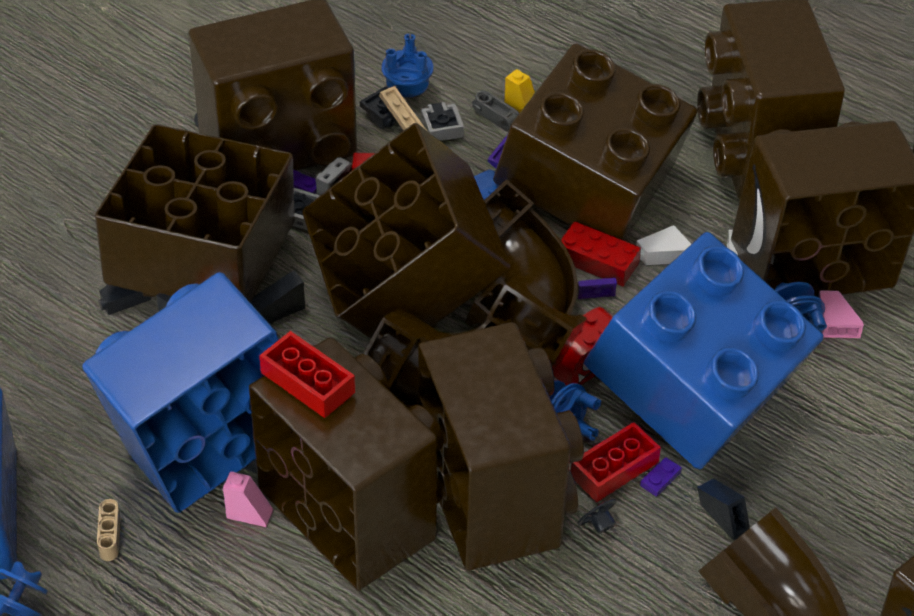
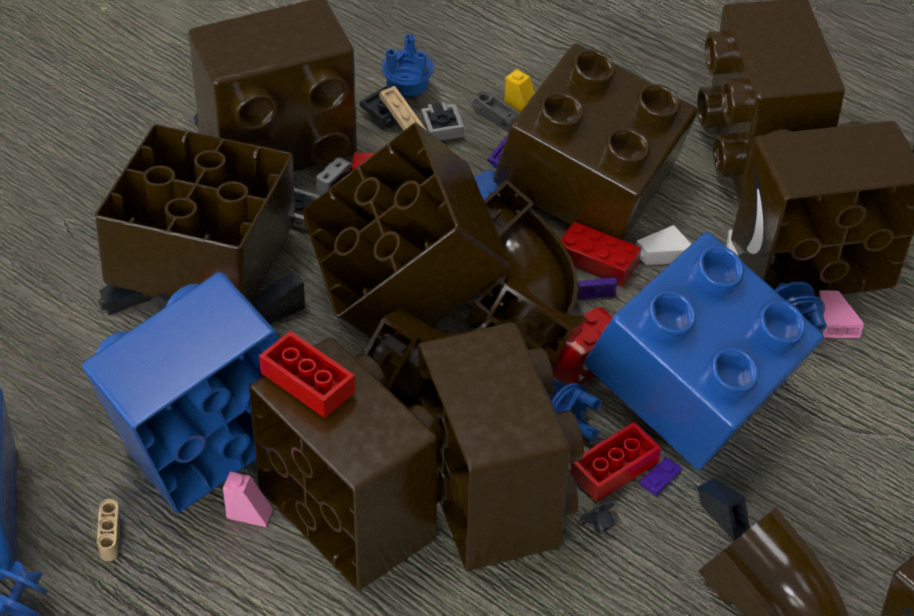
(304, 182): dark purple plate -> none

